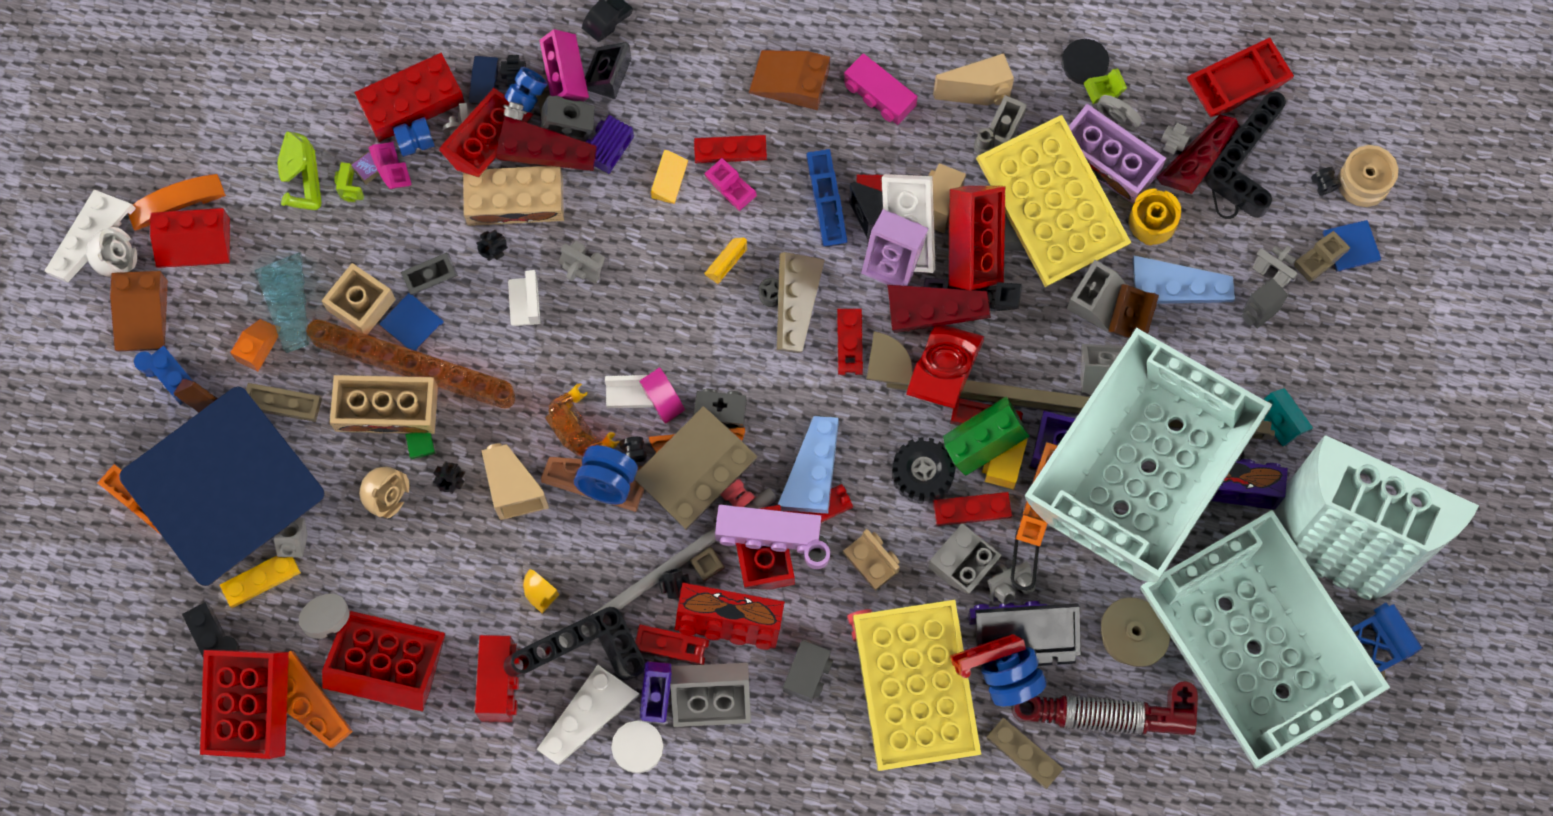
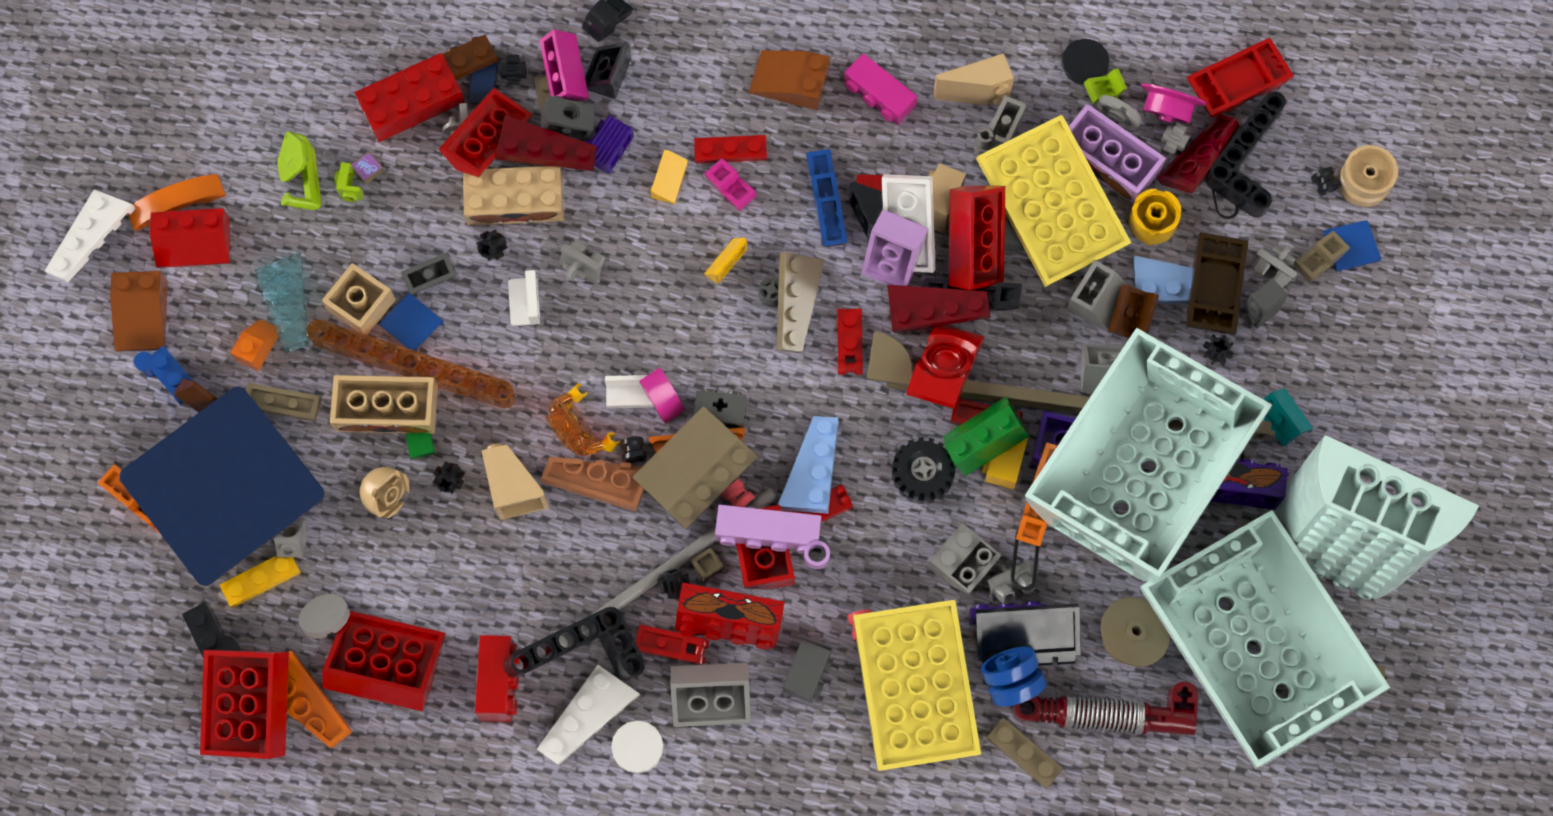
(111, 252): white cylinder -> none
(387, 164): dark pink slope -> none
(413, 137): blue wheel -> none
(470, 57): none -> reddish brown bracket
(514, 111): light grey plate -> none
(522, 95): blue wheel -> none
(539, 591): yellow brick -> none
(605, 474): blue wheel -> none
(655, 692): dark purple brick -> none
(872, 559): tan bracket -> none
(972, 509): red plate -> none
(985, 653): red hinge -> none
(1170, 104): none -> dark pink piece
(1216, 283): none -> dark brown slope
(1224, 352): none -> black gear
(1392, 632): blue piece -> none

